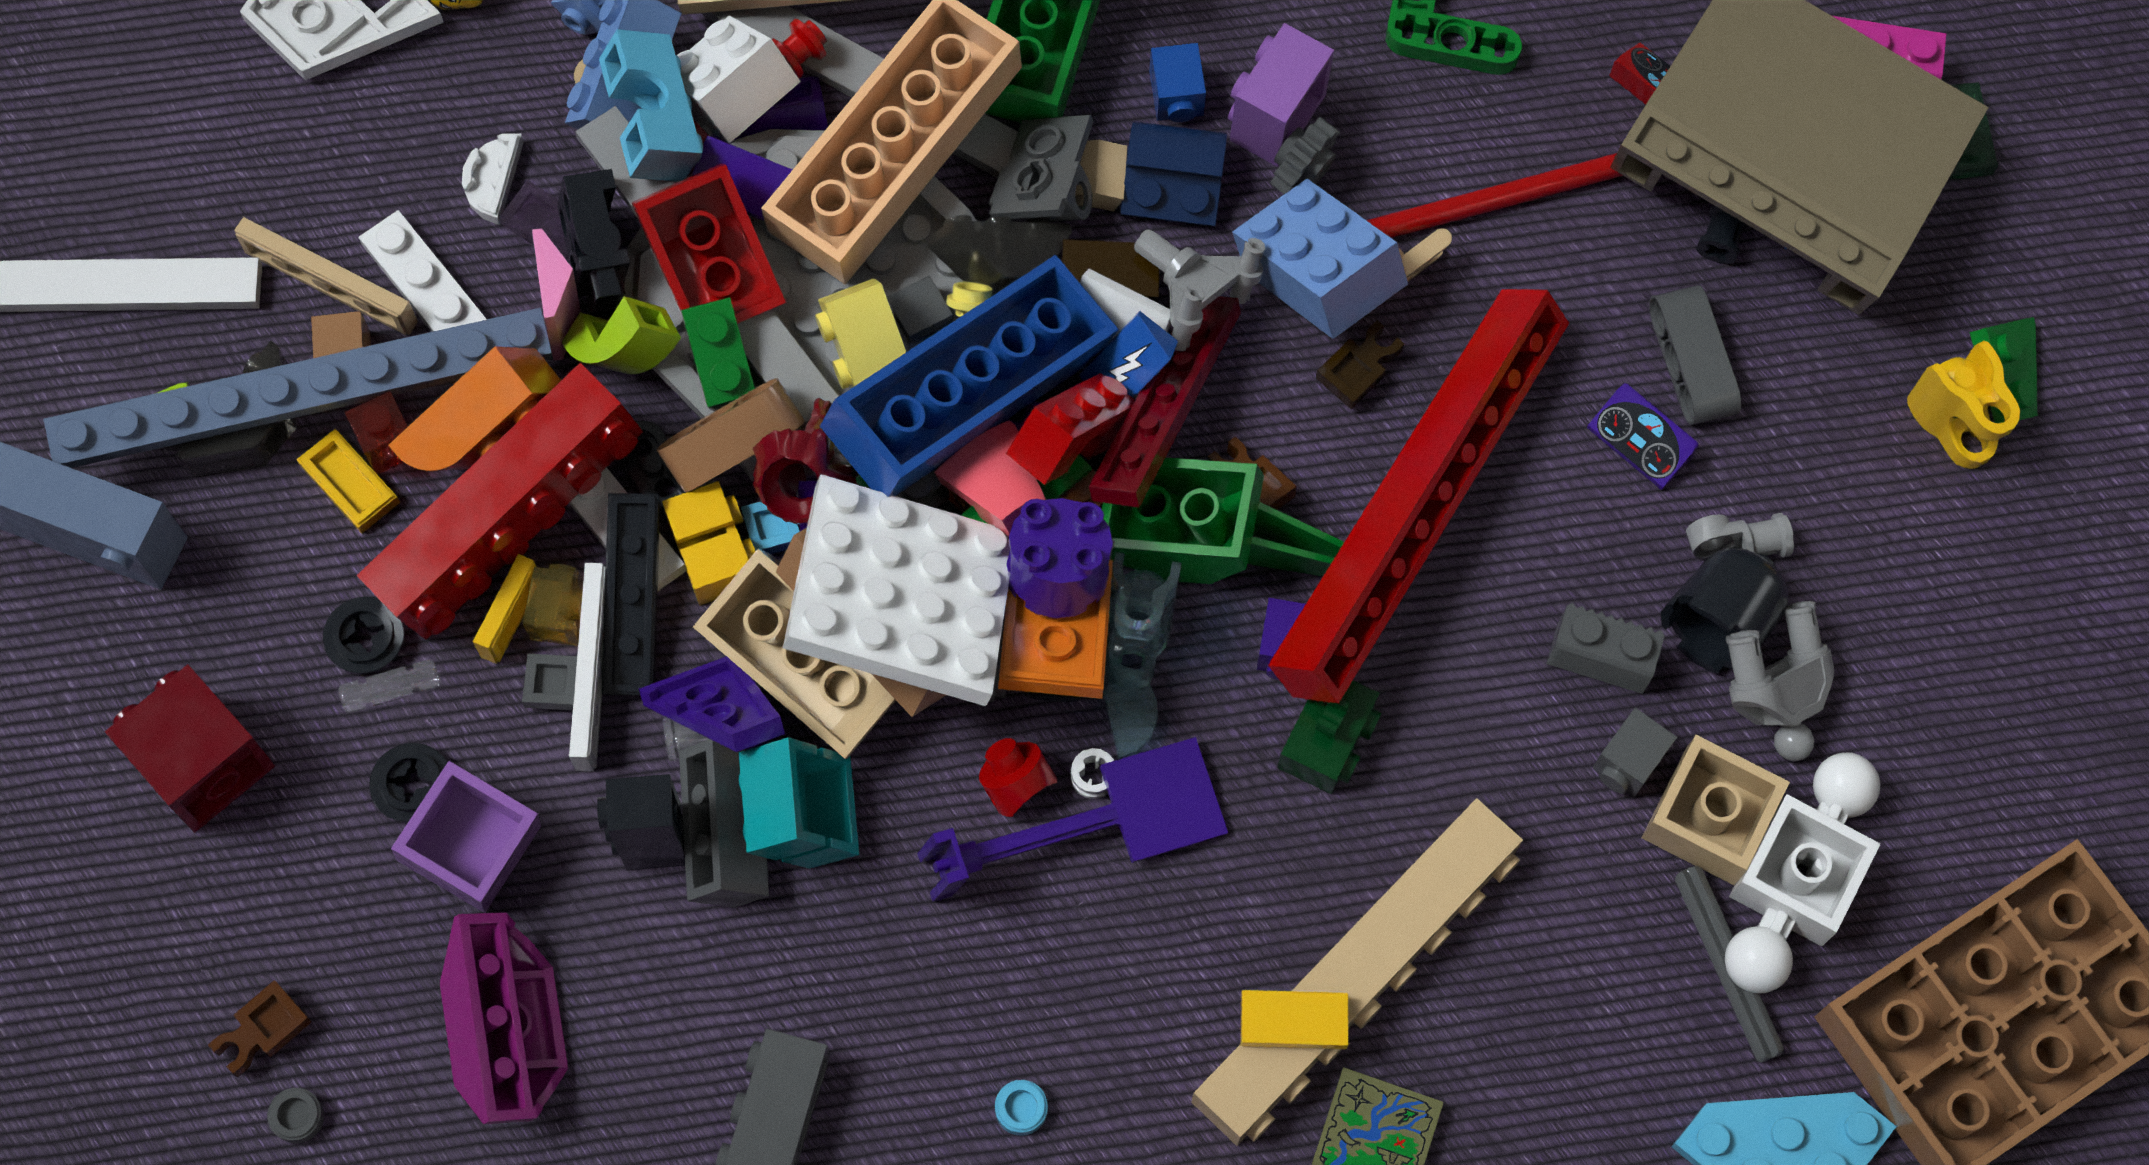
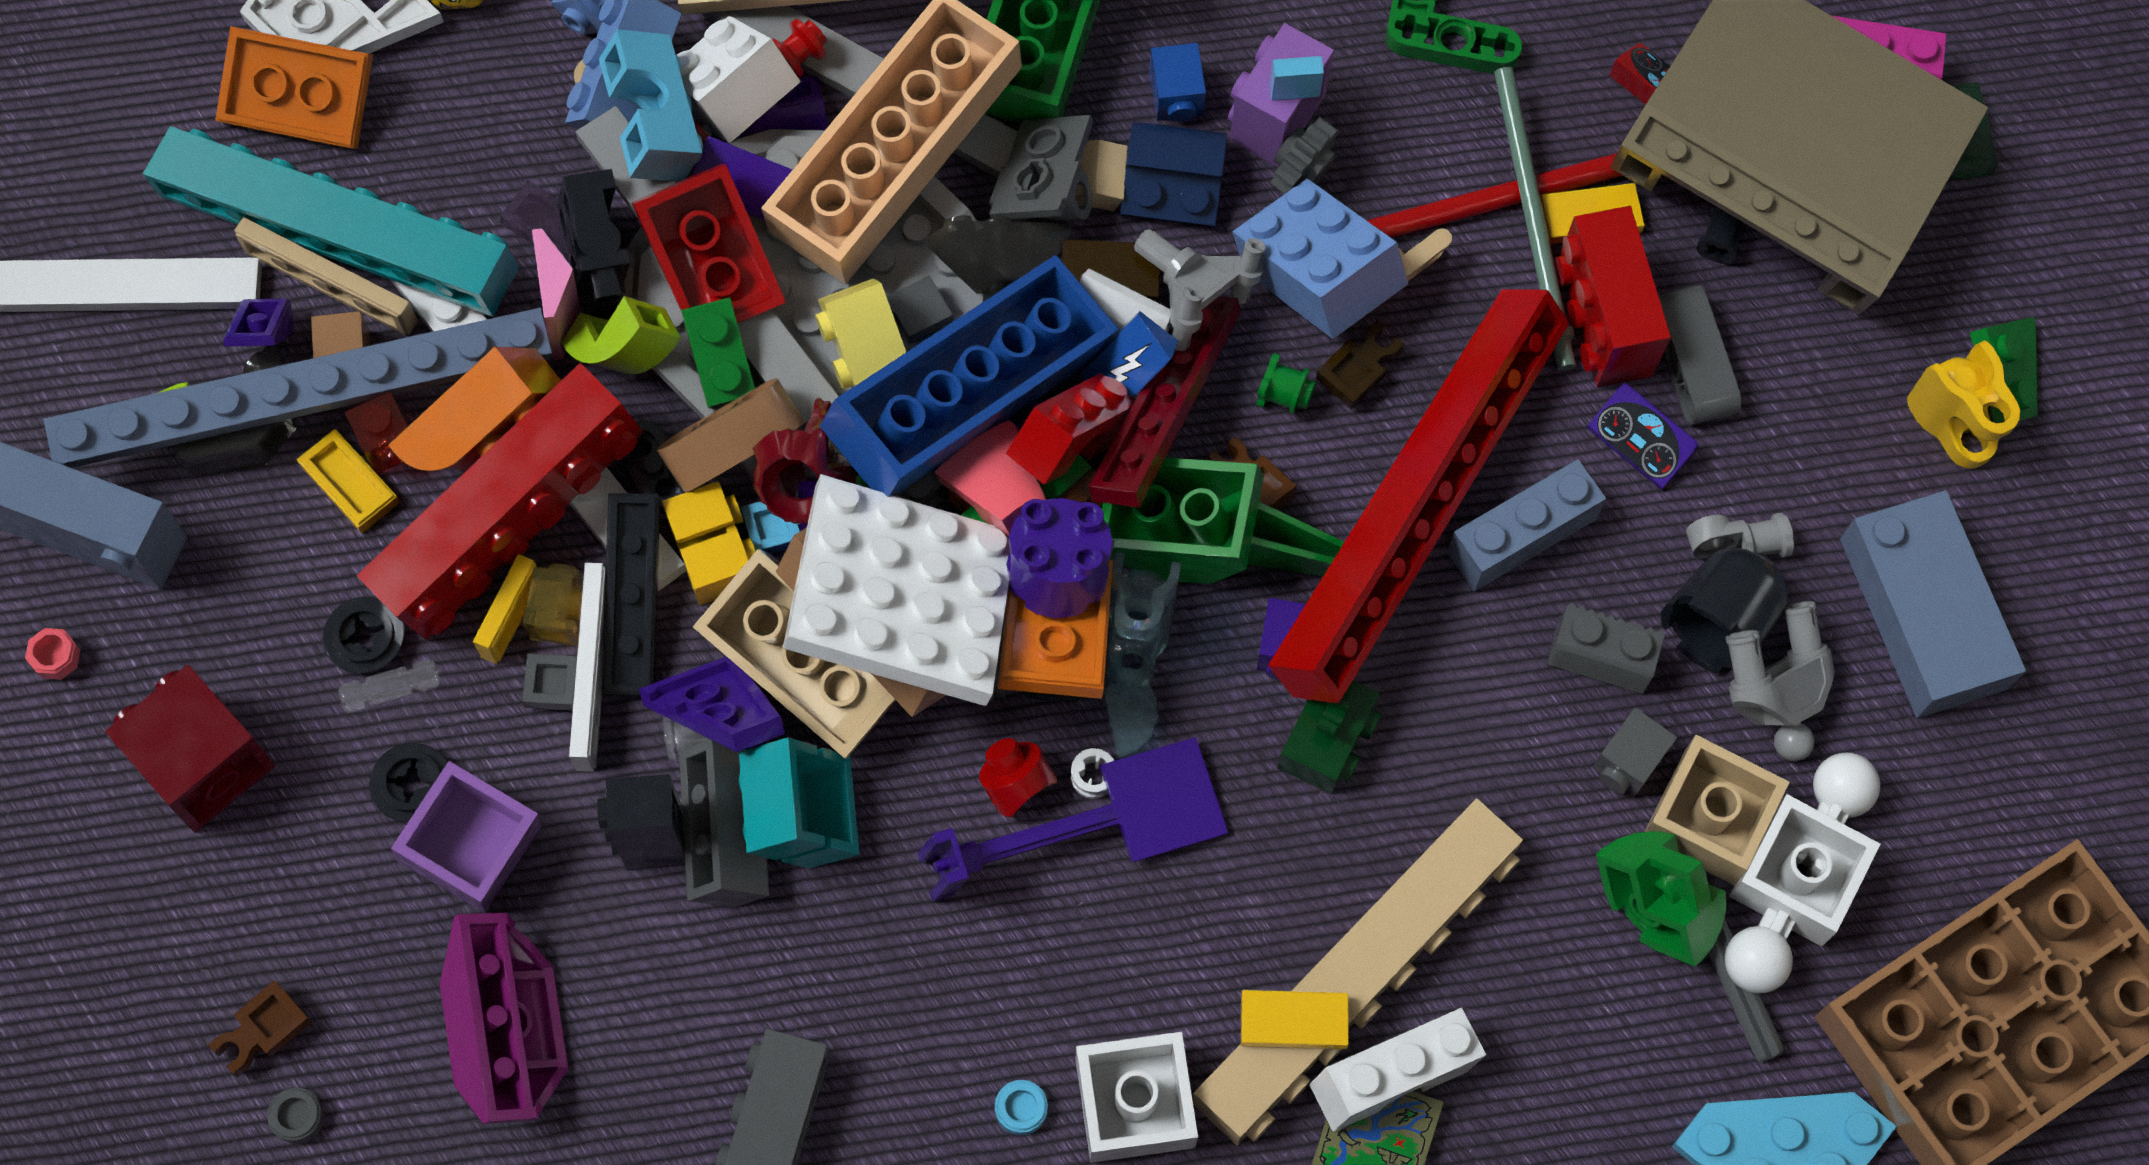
(52, 653): none -> coral tile
(260, 323): none -> dark purple slope
(294, 87): none -> orange tile
(333, 219): none -> teal brick
(490, 174): white tile -> none
(967, 296): light yellow plate -> none
(1136, 1097): none -> white brick
(1285, 386): none -> green brick
(1296, 78): none -> medium azure tile
(1396, 1067): none -> white arch
(1526, 525): none -> sand blue brick
(1532, 205): none -> sand green bar
(1563, 206): none -> yellow tile
(1612, 297): none -> red brick
(1663, 894): none -> green brick
(1932, 604): none -> sand blue brick

